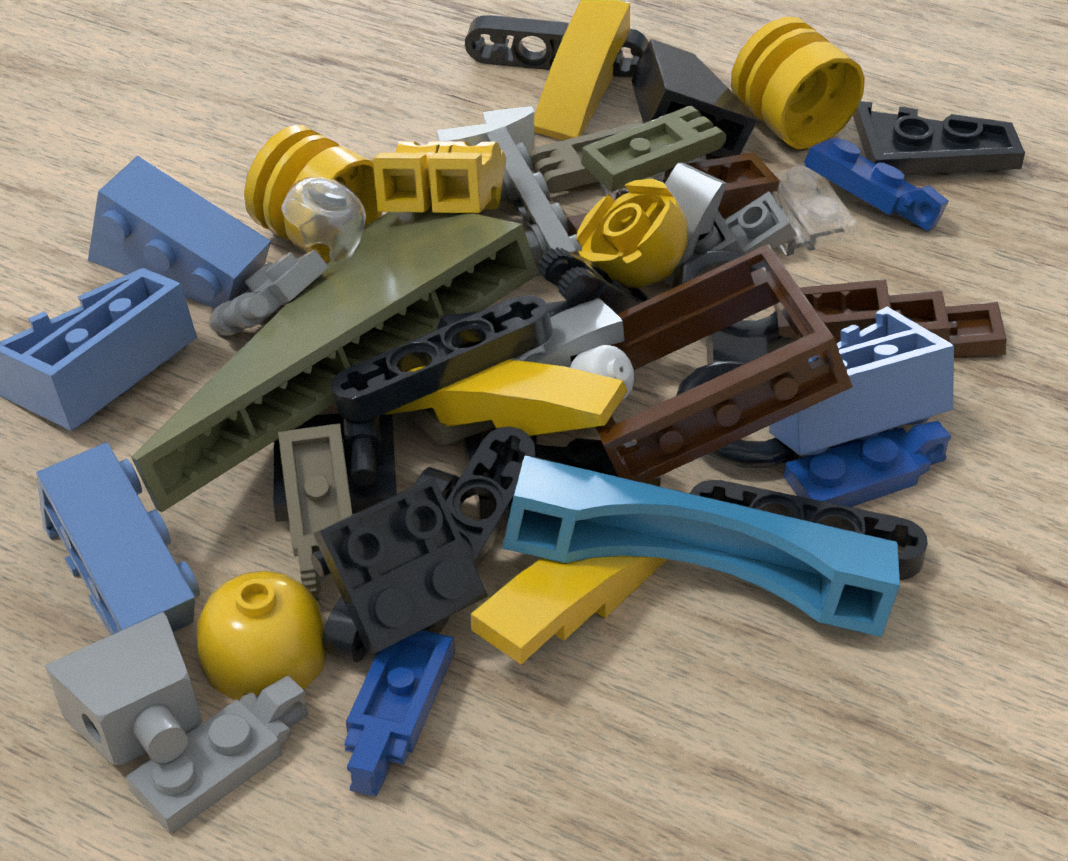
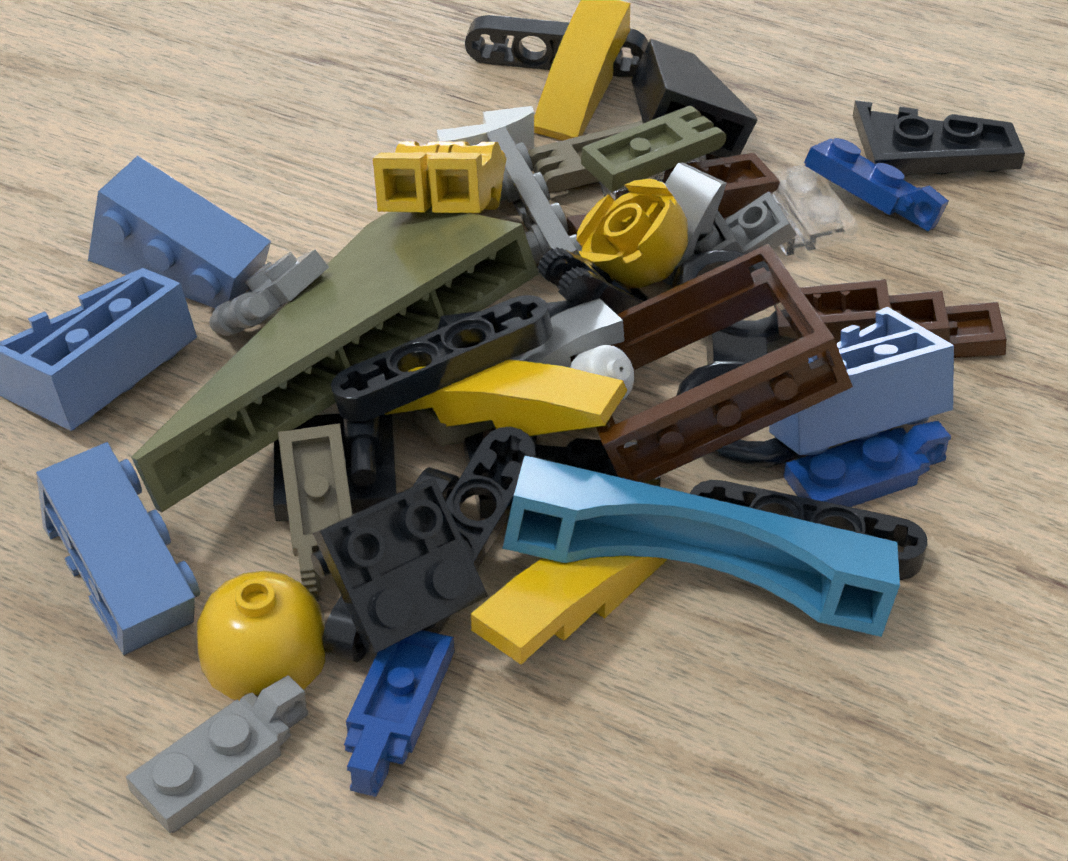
(129, 693): light grey torso -> none
(300, 154): yellow wheel -> none
(326, 214): clear hair -> none
(797, 82): yellow wheel -> none

